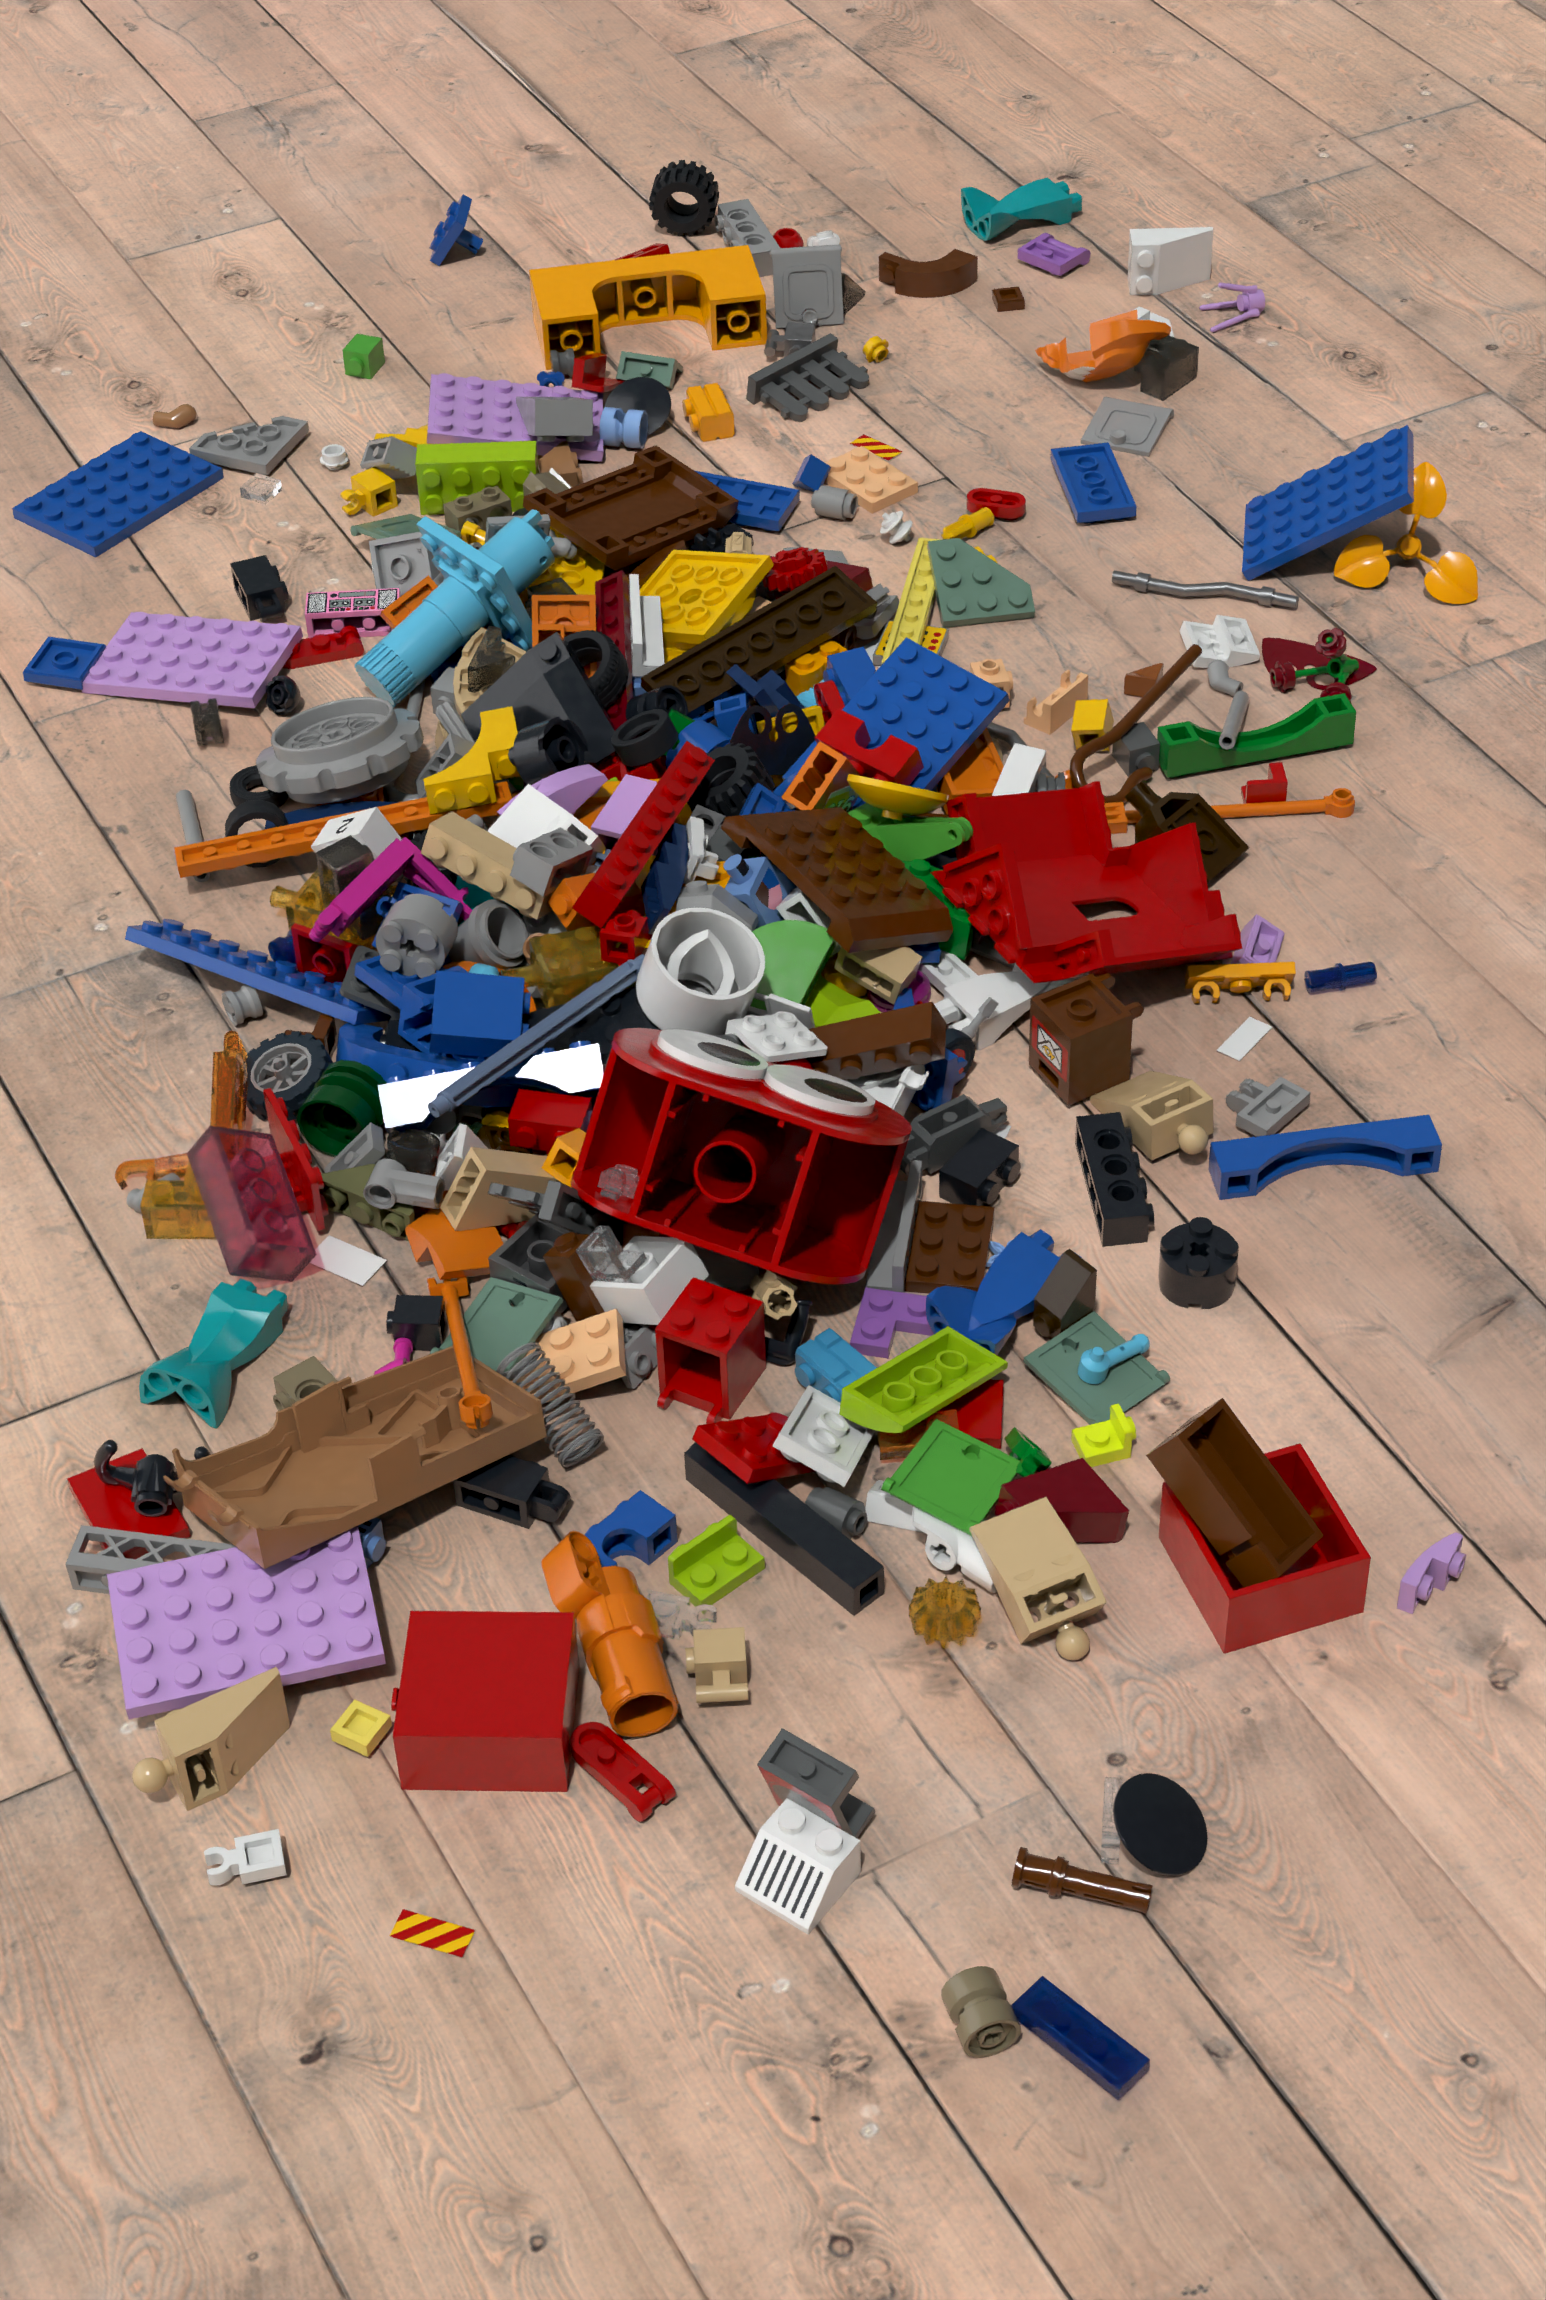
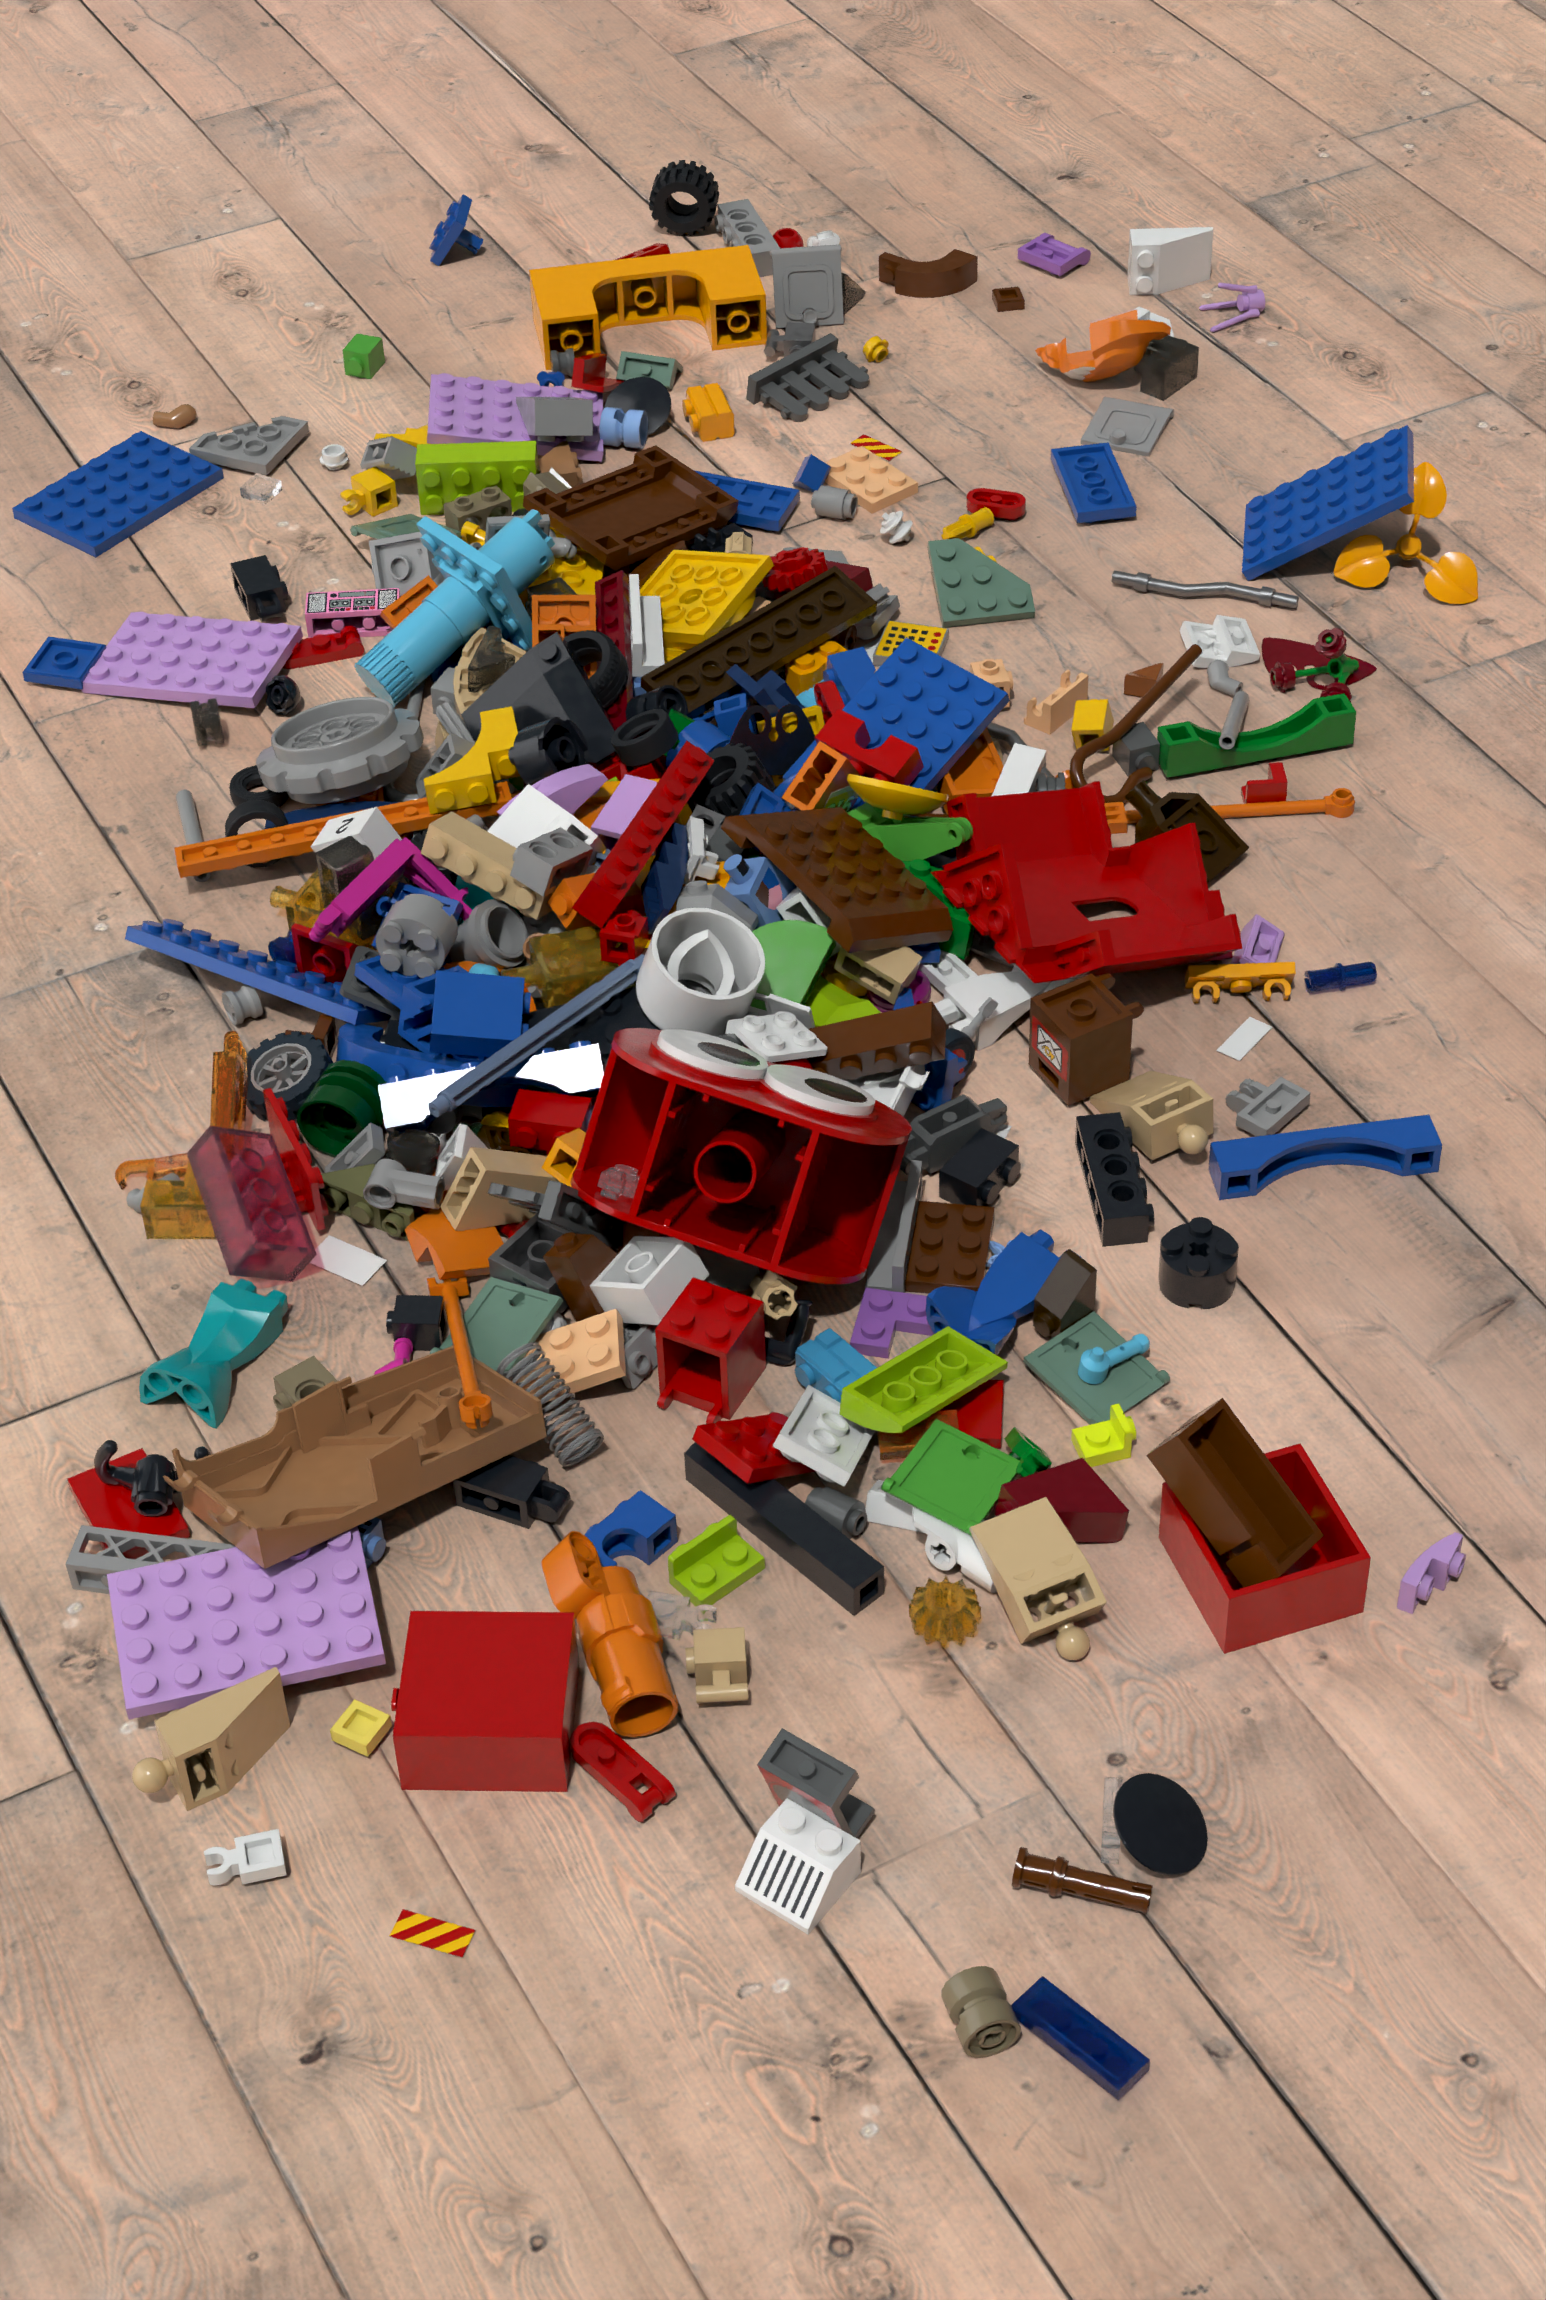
(606, 1258): clear panel -> none
(915, 601): light yellow tile -> none
(1035, 200): teal hips -> none

